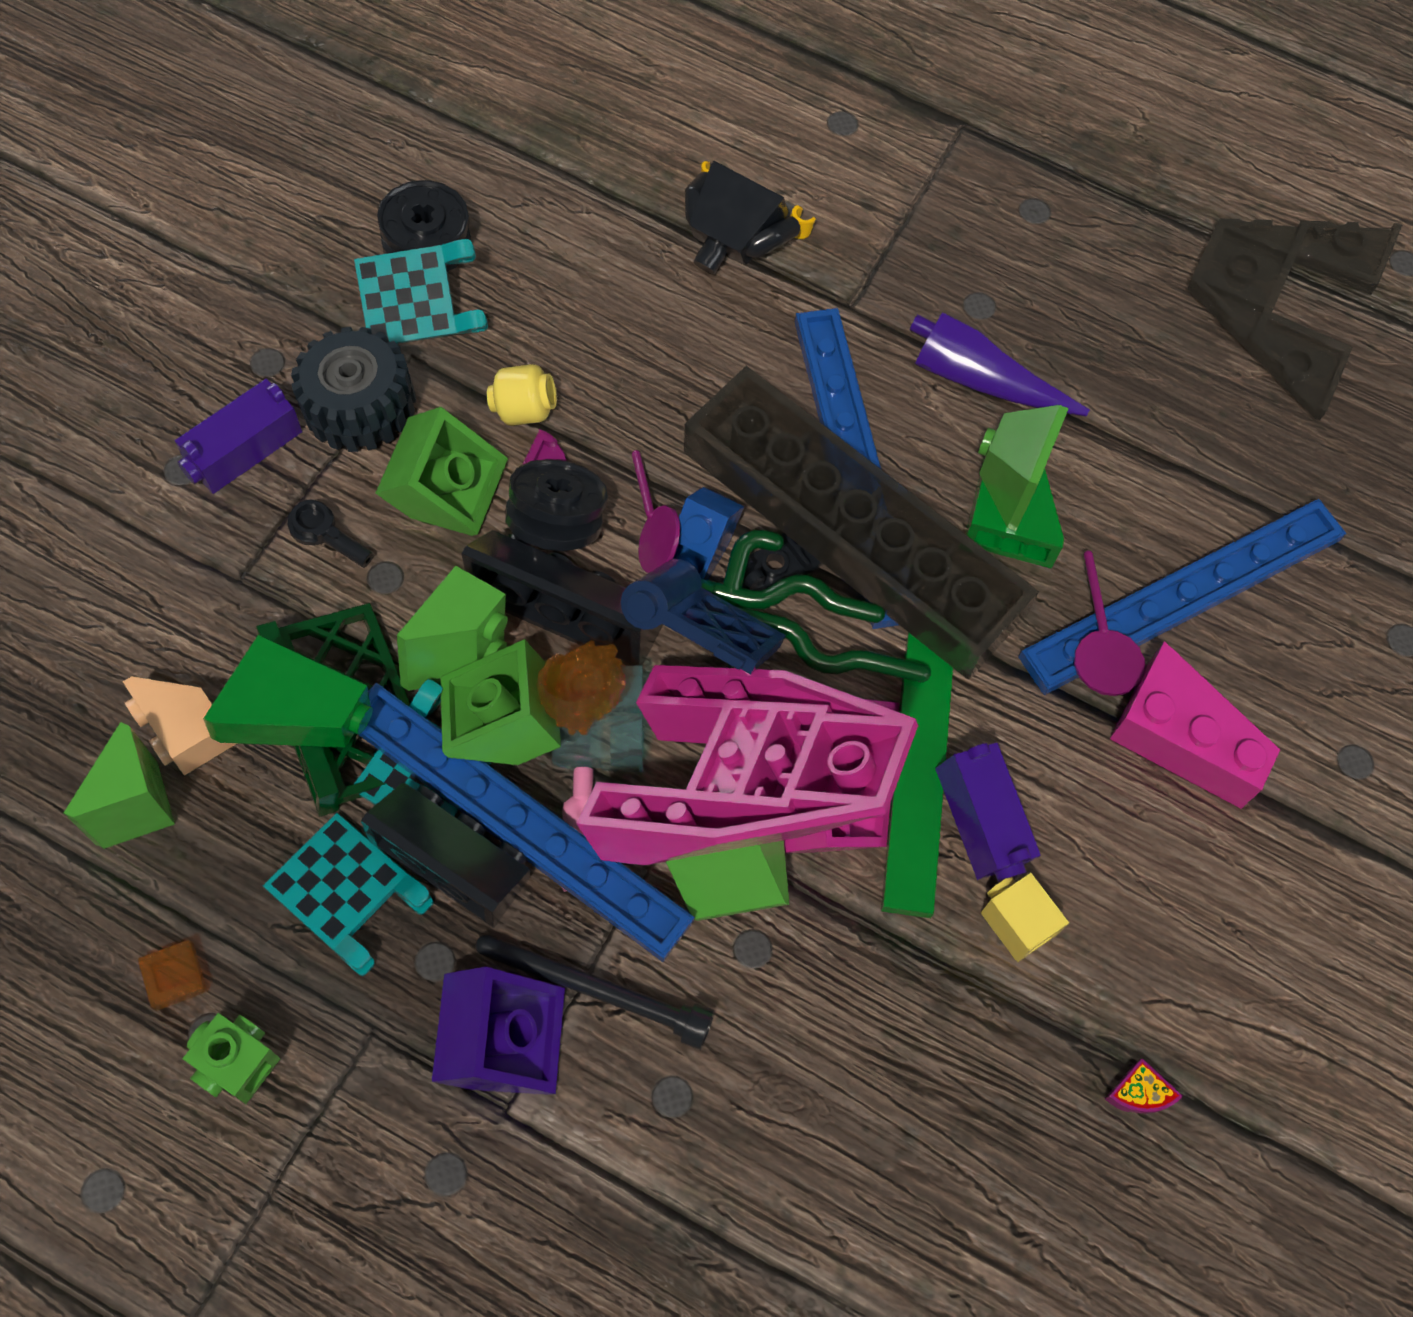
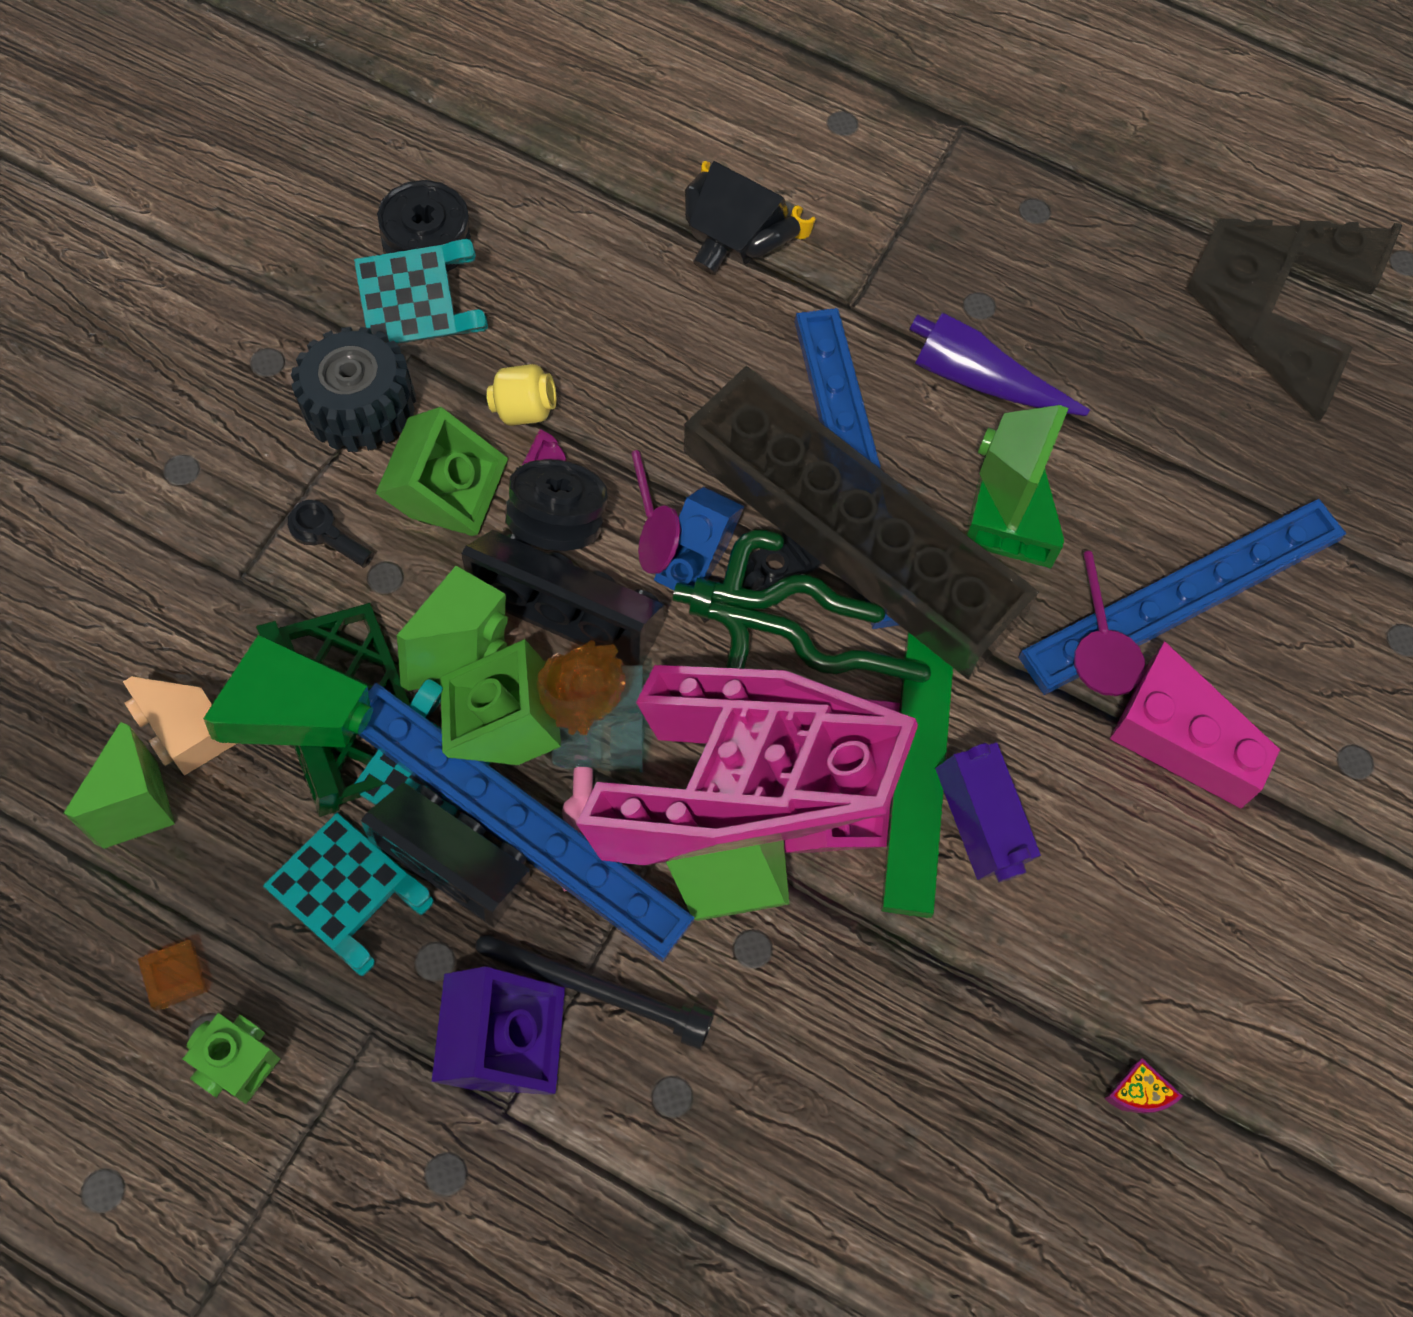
(238, 436): dark purple brick -> none
(676, 599): dark blue piece -> none
(1023, 915): light yellow brick -> none

